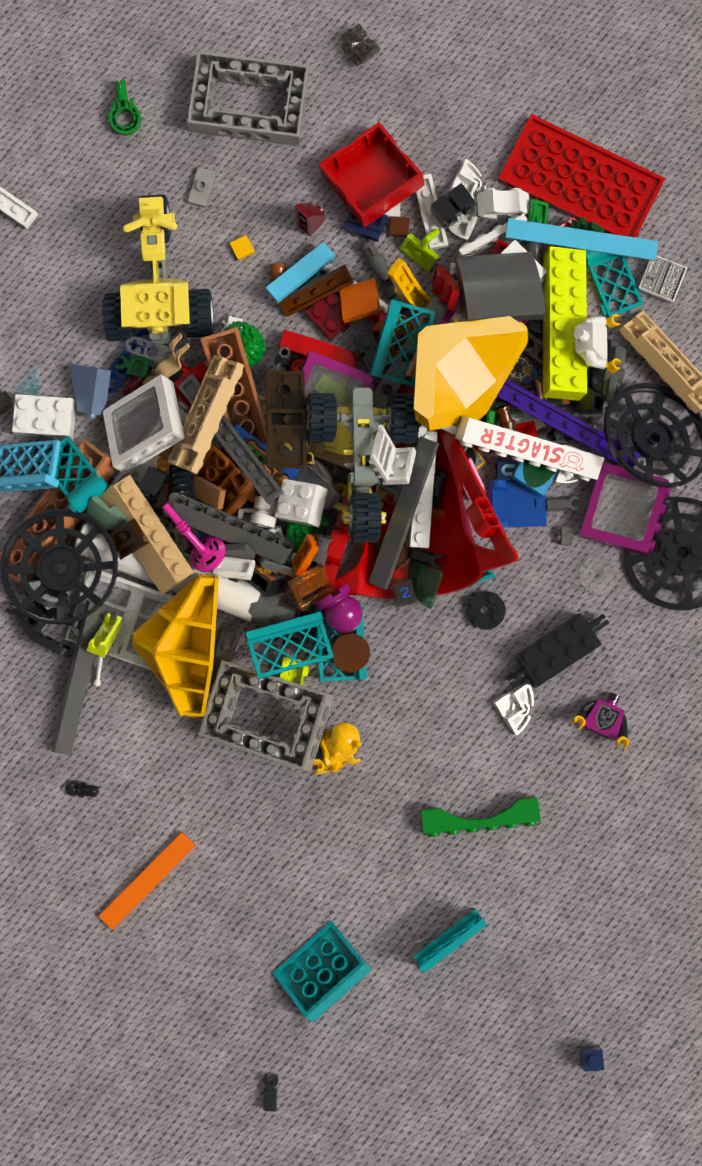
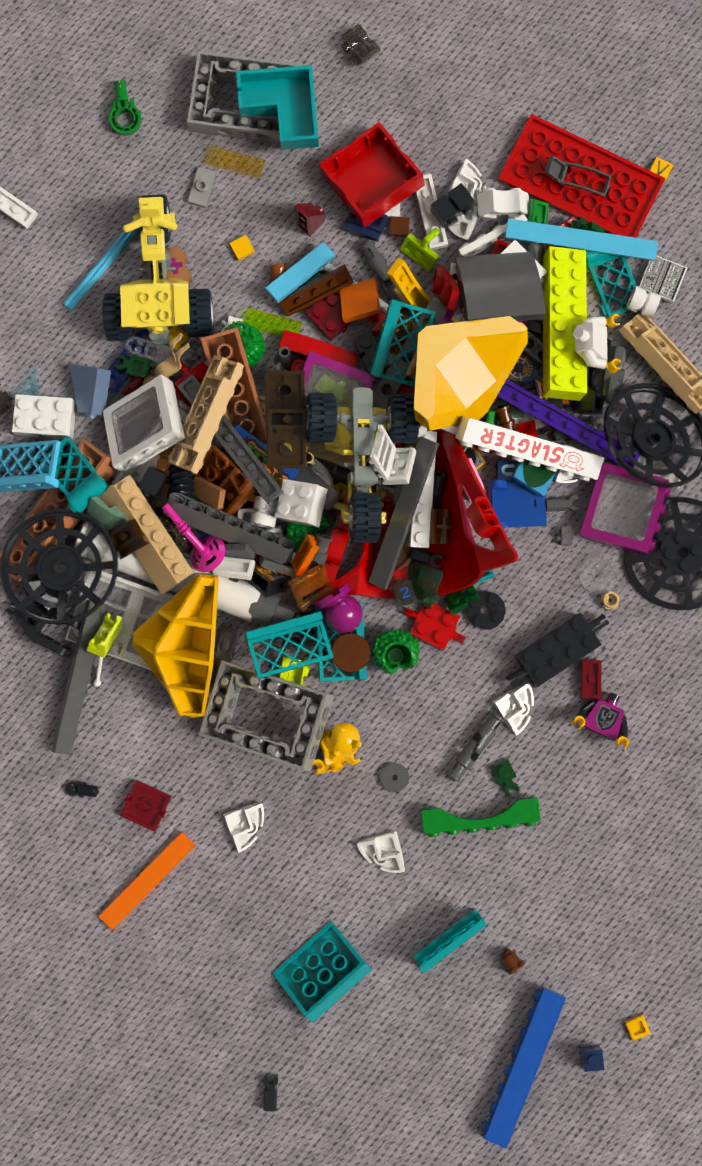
(99, 268): none -> medium azure axle
(145, 805): none -> dark red plate
(174, 332): none -> yellow plate
(178, 261): none -> medium nougat brick
(235, 162): none -> clear yellow tile
(244, 824): none -> white brick
(271, 323): none -> clear neon green tile
(285, 93): none -> teal piece
(384, 850): none -> white brick
(395, 650): none -> green hair
(401, 780): none -> dark grey piece
(434, 626): none -> red plate
(440, 526): none -> reddish brown hips
(458, 600): none -> dark green plate
(465, 759): none -> dark grey piece
(504, 774): none -> dark green plate
(511, 961): none -> reddish brown brick
(524, 1066): none -> blue brick
(557, 170): none -> dark grey piece
(591, 679): none -> dark red plate
(610, 595): none -> tan plate
(637, 1027): none -> yellow tile
(643, 302): none -> white wheel
(661, 168): none -> yellow tile

